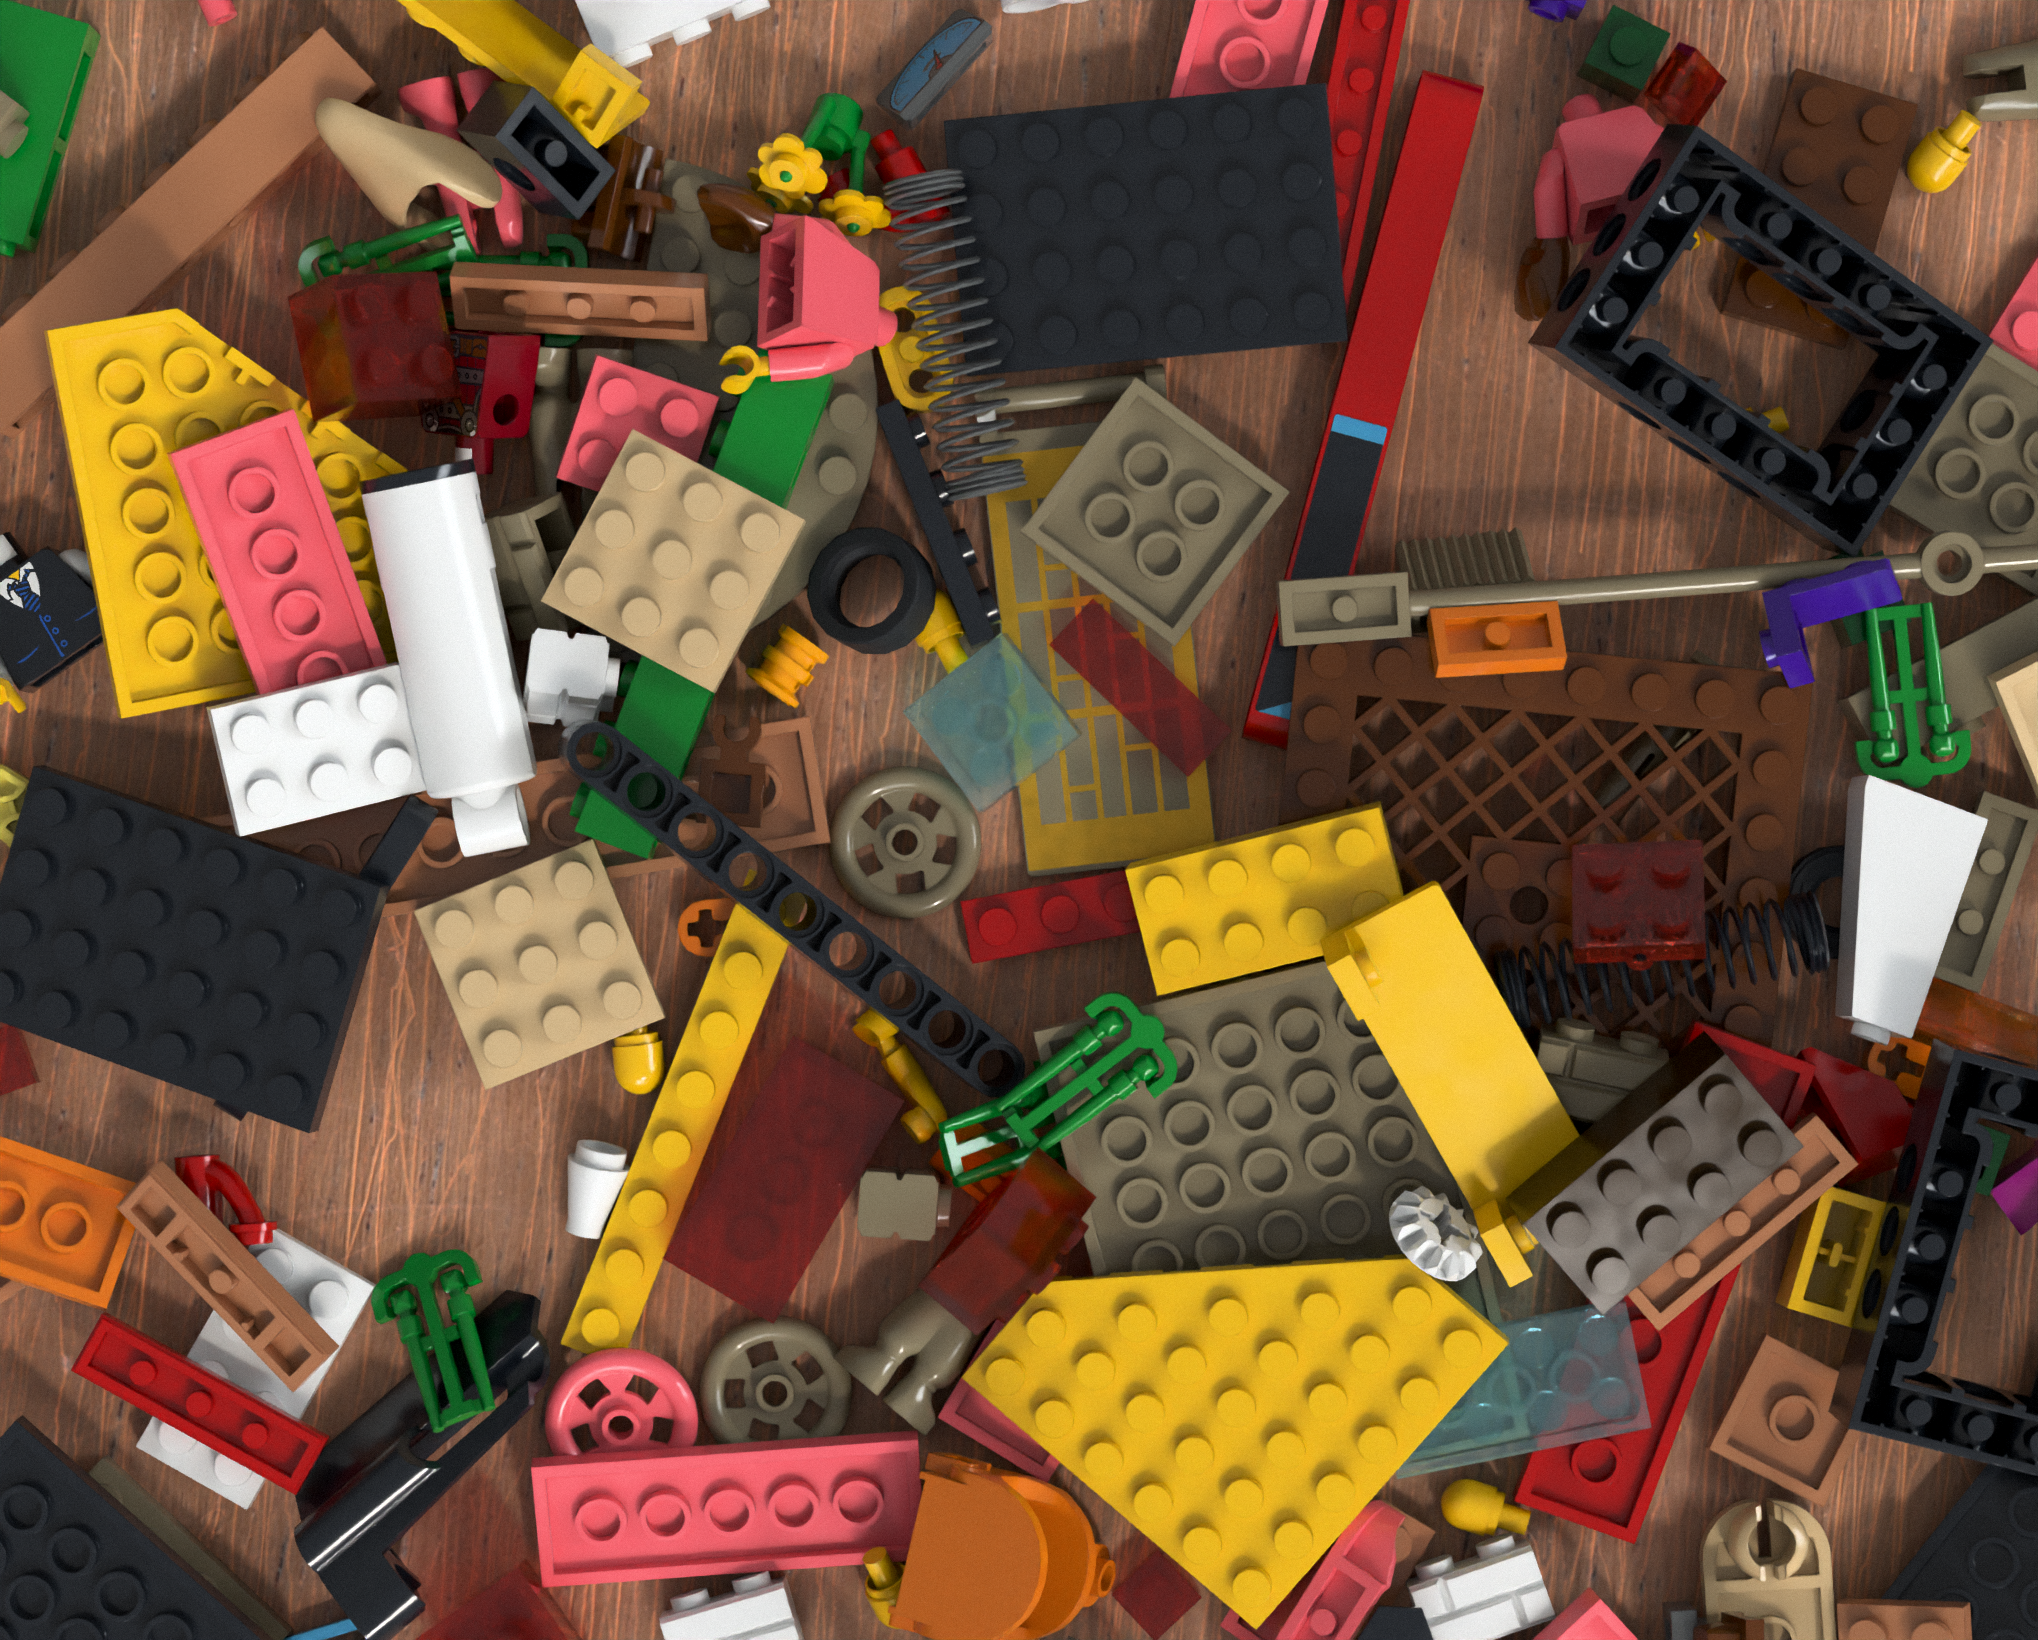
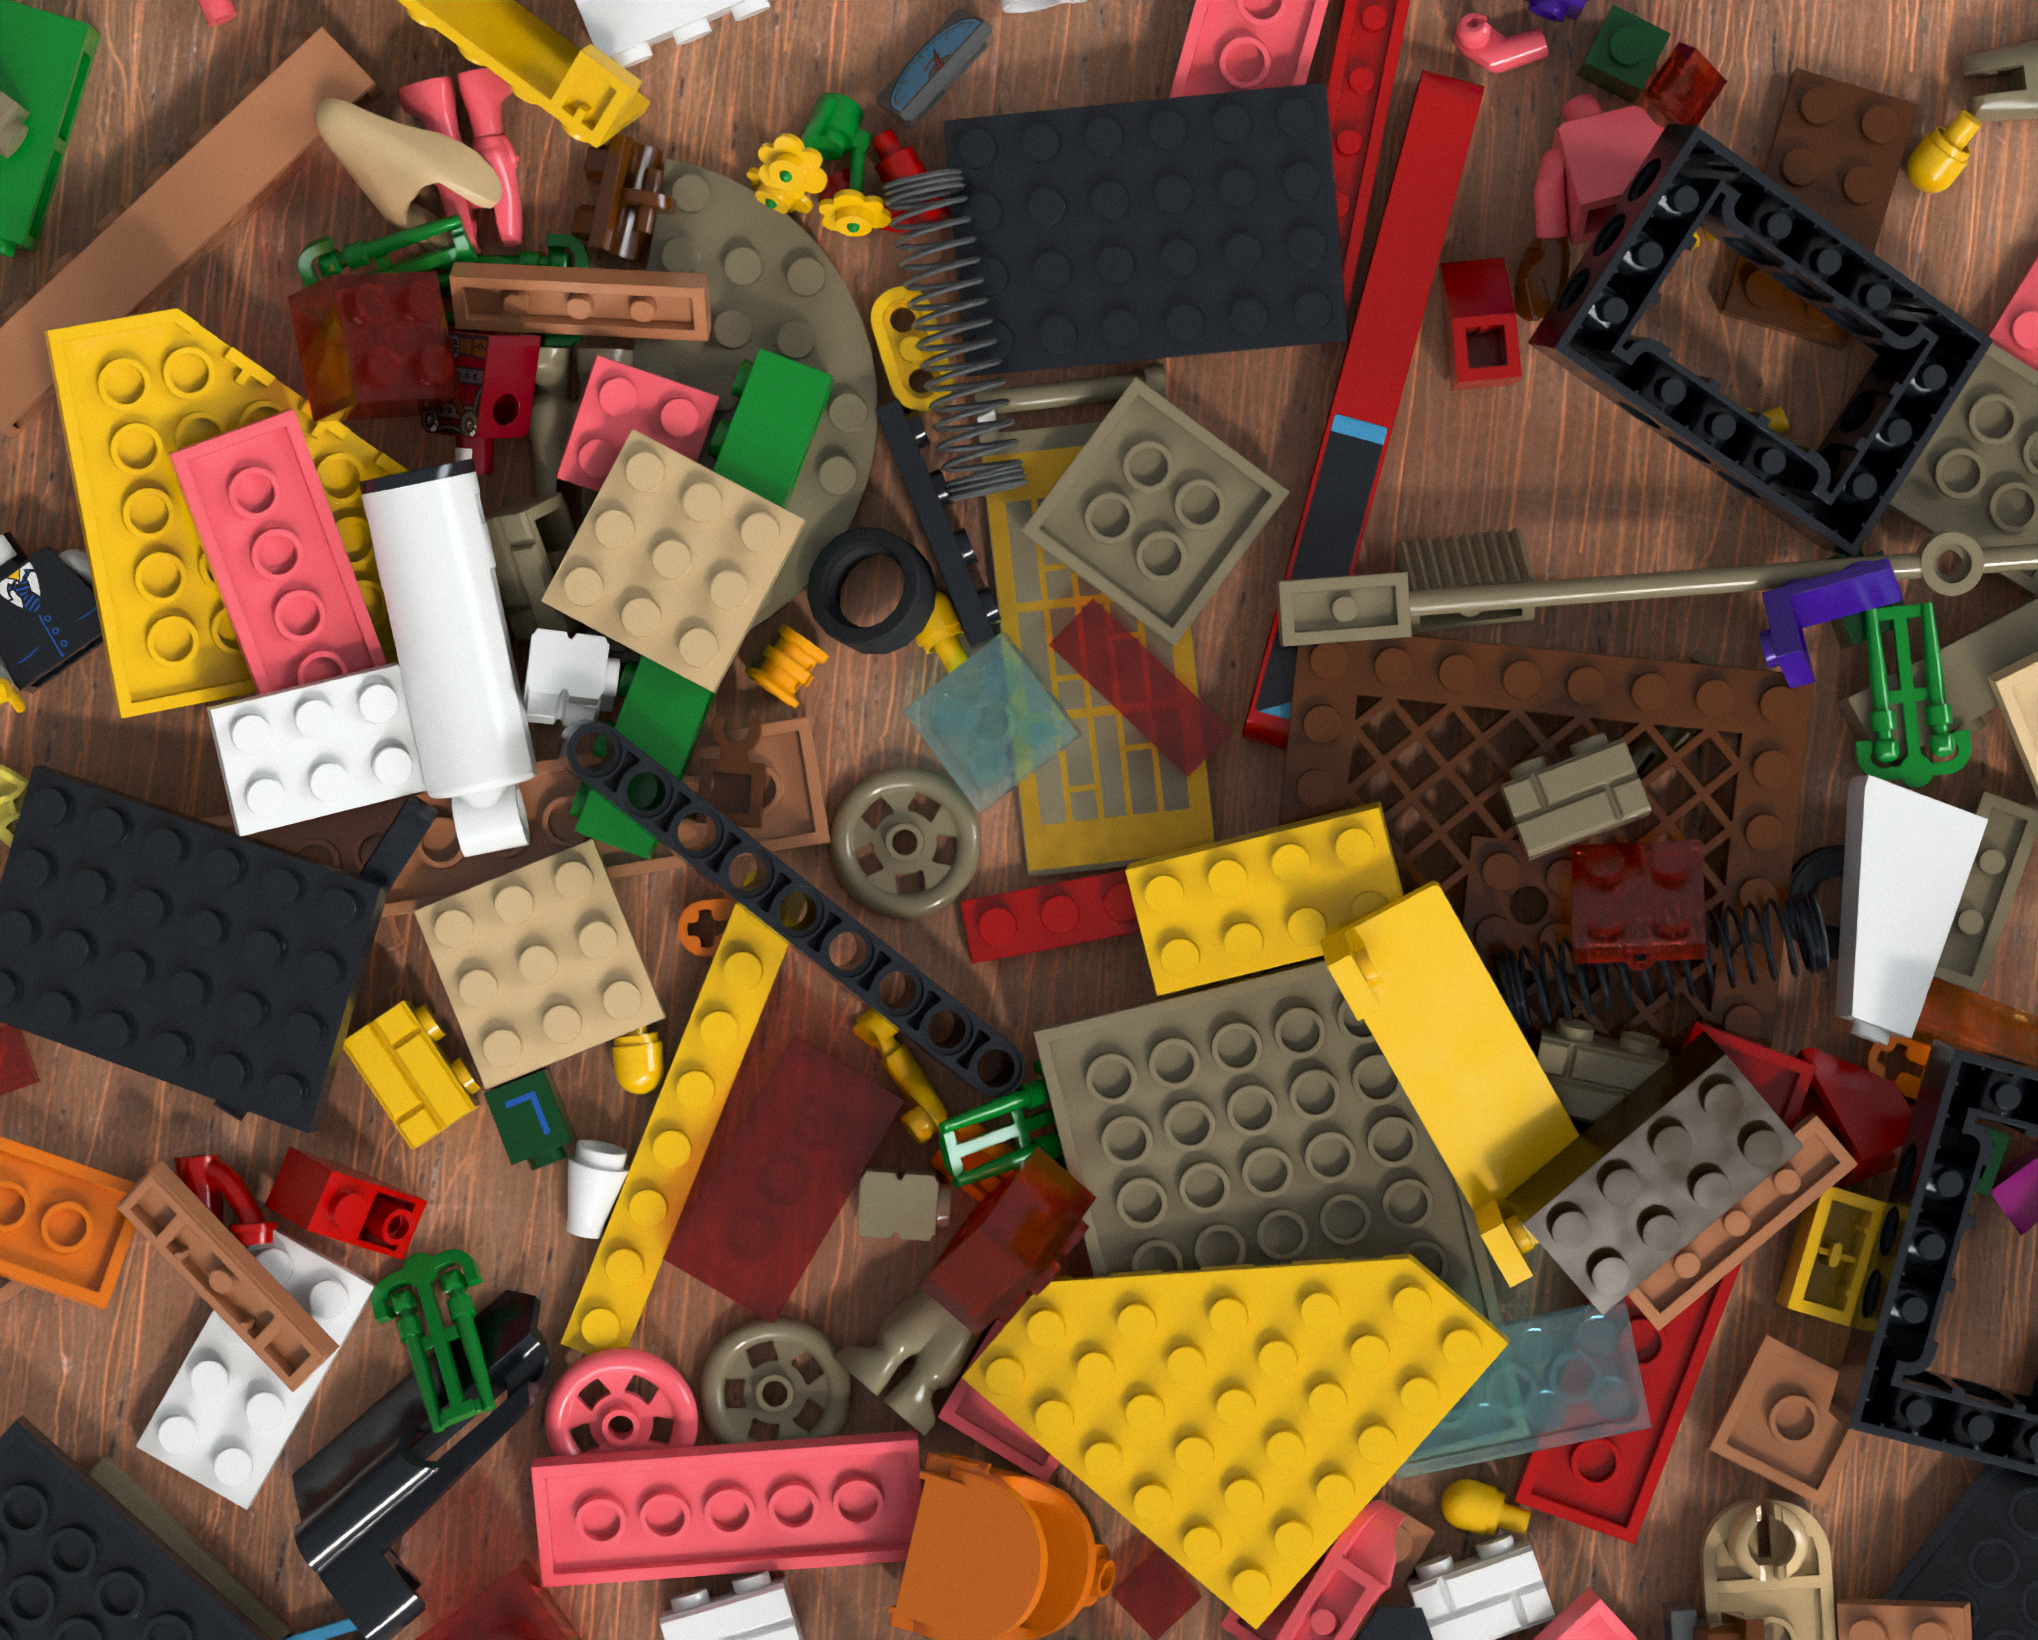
(200, 1403): red tile -> none
(345, 1204): none -> red slope
(413, 1072): none -> yellow brick
(531, 1119): none -> dark green brick
(536, 149): black brick -> none
(813, 289): coral torso -> none
(882, 1582): yellow cylinder -> none
(1146, 1032): green piece -> none
(1420, 1222): white gear -> none
(1479, 324): none -> red slope
(1494, 50): none -> coral arm
(1496, 639): orange plate -> none
(1575, 796): none -> dark tan brick

